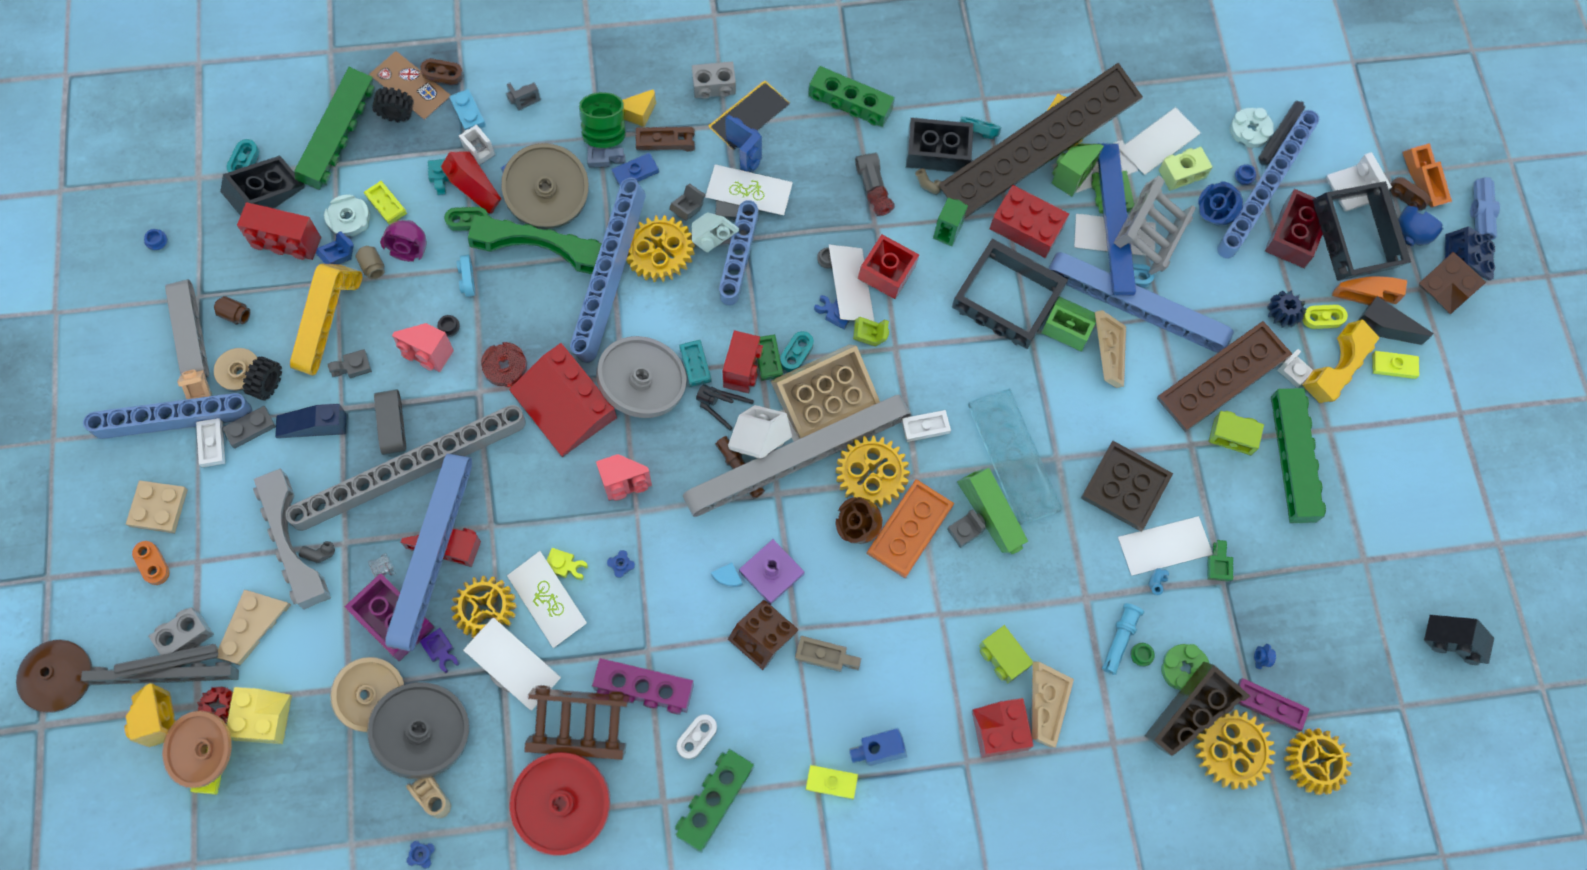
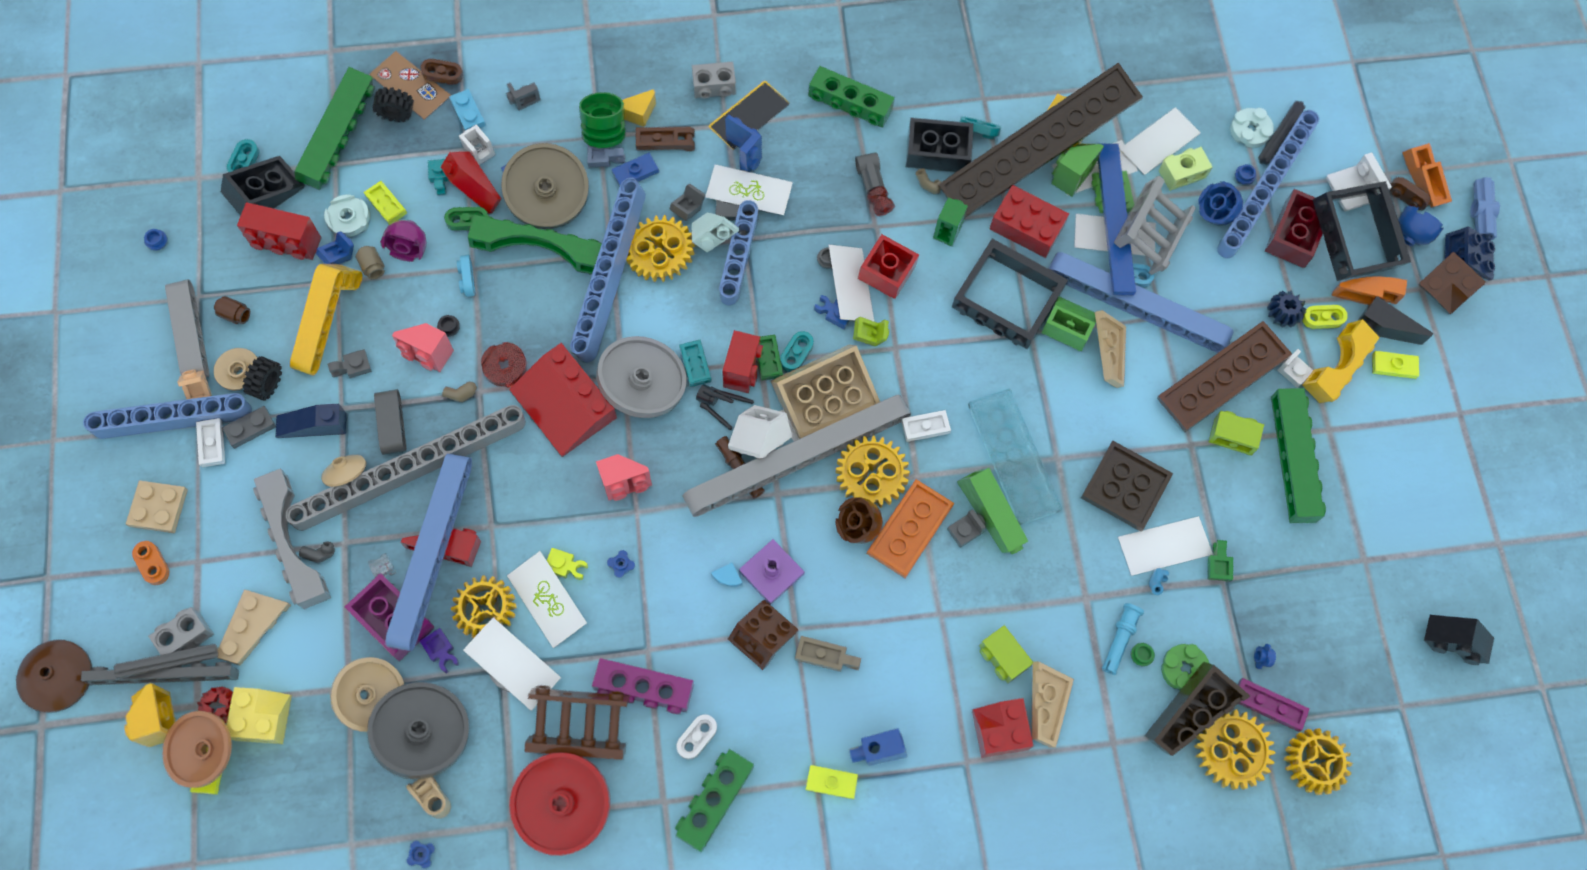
(343, 470): none -> tan dish
(462, 393): none -> dark tan arm

